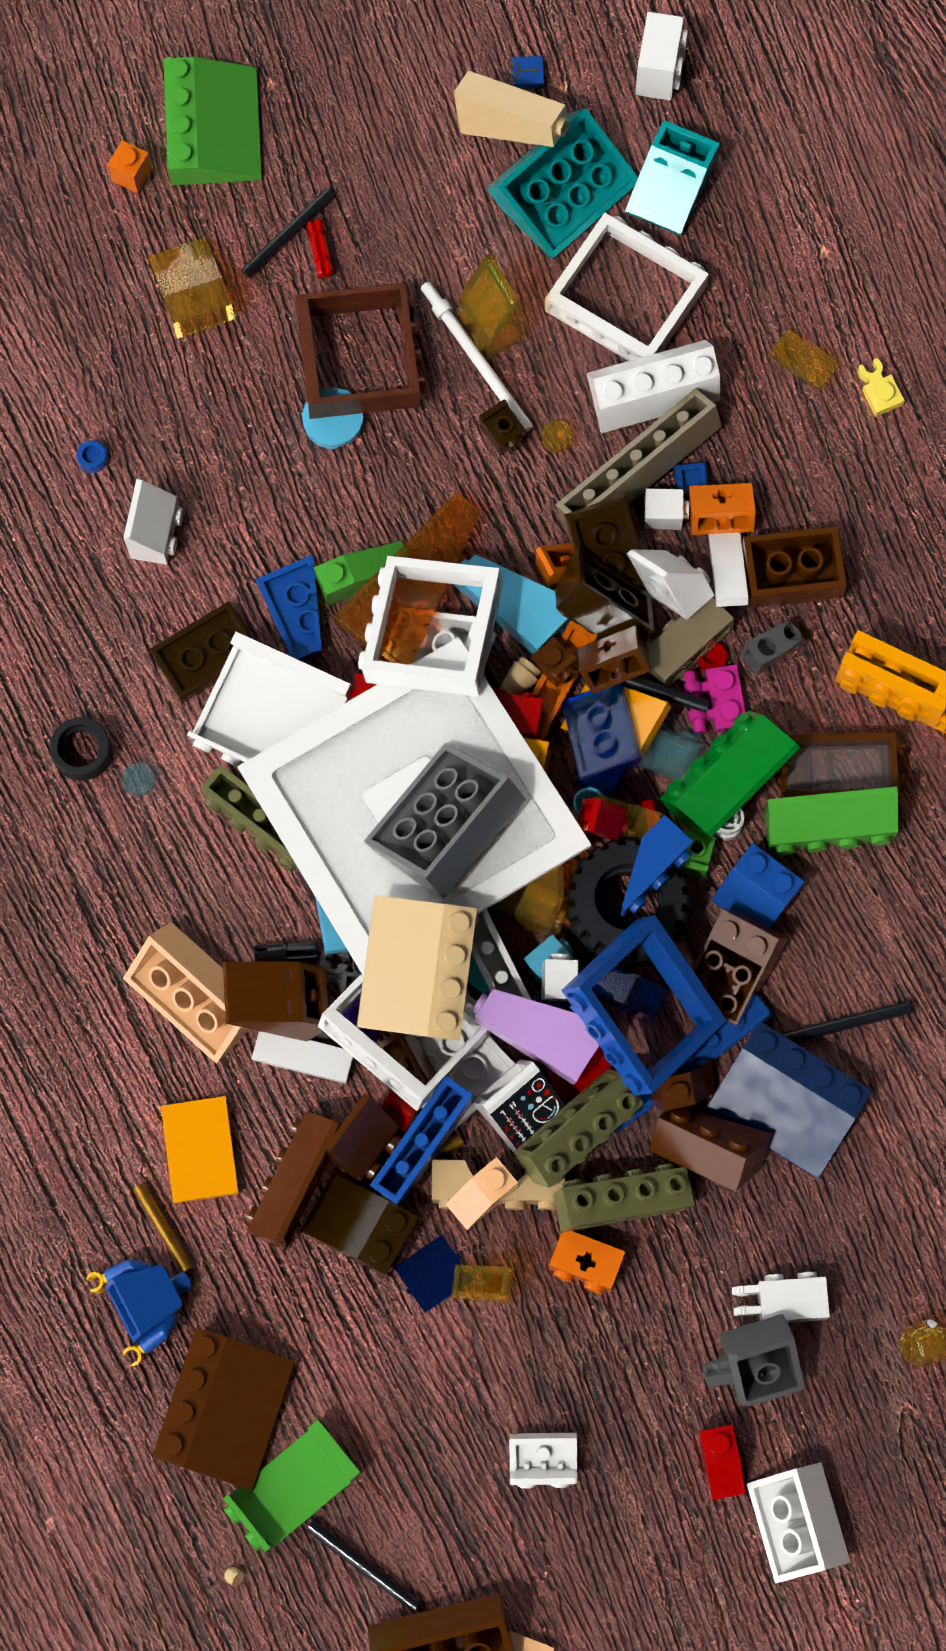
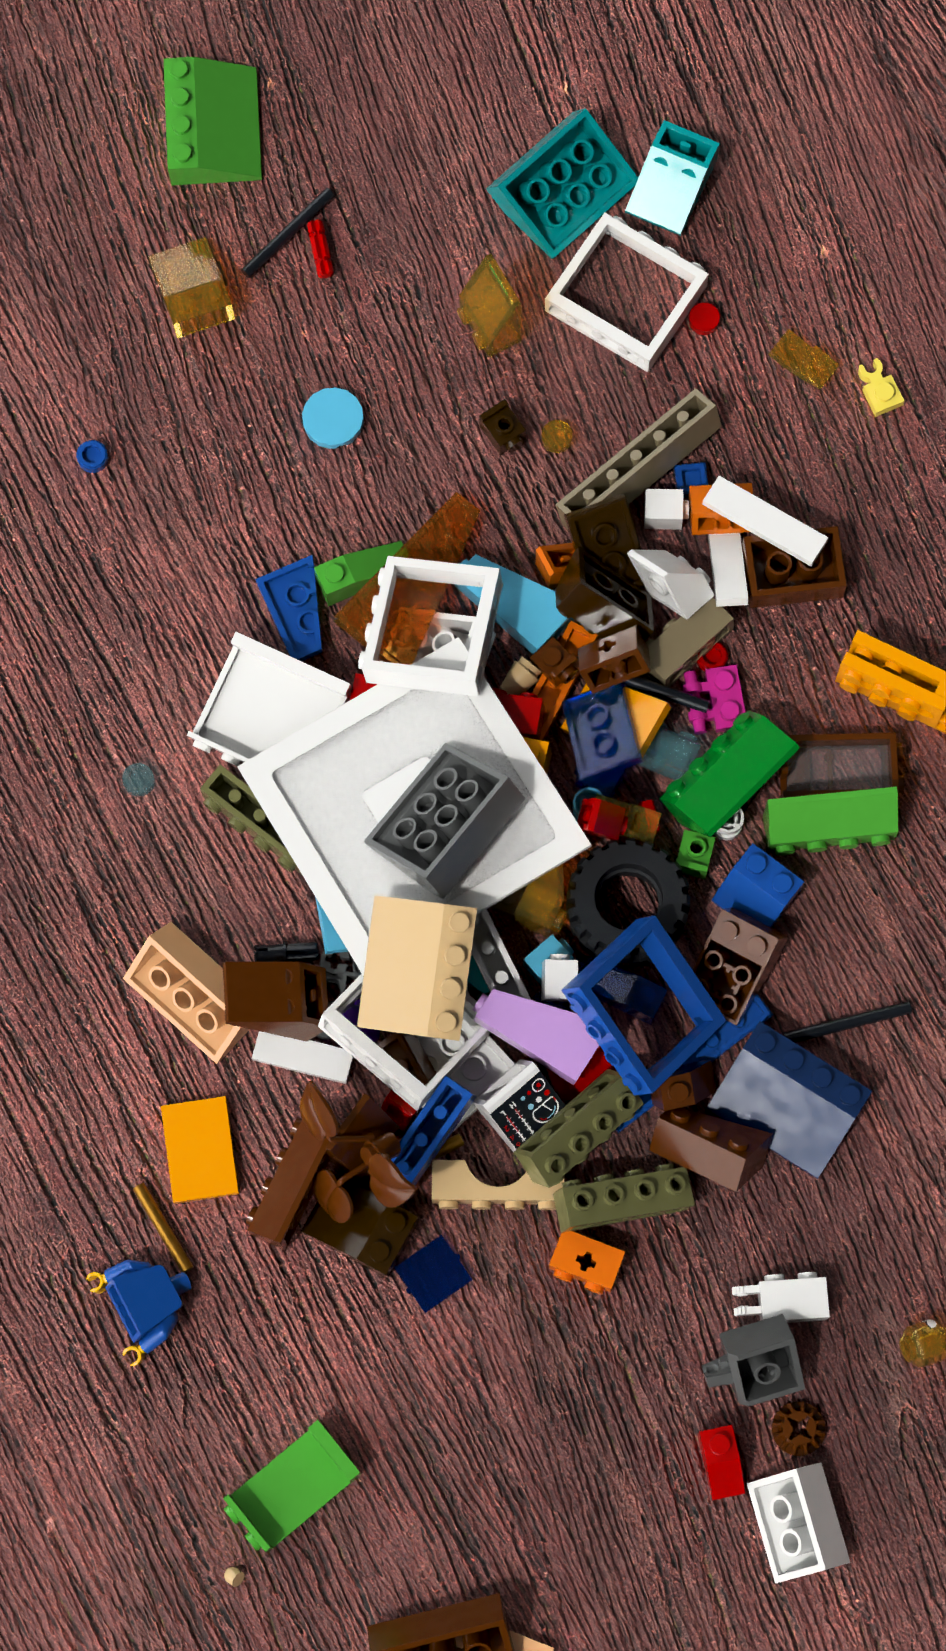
(73, 726): black tyre -> none
(129, 166): orange brick -> none
(152, 523): white slope -> none
(199, 651): dark brown tile -> none
(224, 1409): reddish brown slope -> none
(354, 301): copper window -> none
(363, 1566): black bar -> none
(386, 1179): none -> reddish brown plant
(443, 311): white bar -> none
(482, 1193): light nougat slope -> none
(482, 1283): clear yellow slope -> none
(507, 112): tan slope -> none
(528, 72): blue tile -> none
(543, 1459): white bracket -> none
(653, 384): white slope -> none
(657, 854): blue slope -> none
(661, 56): white brick -> none
(704, 318): none -> red tile
(765, 520): none -> white tile
(772, 646): dark grey leg -> none
(782, 1429): none -> reddish brown gear

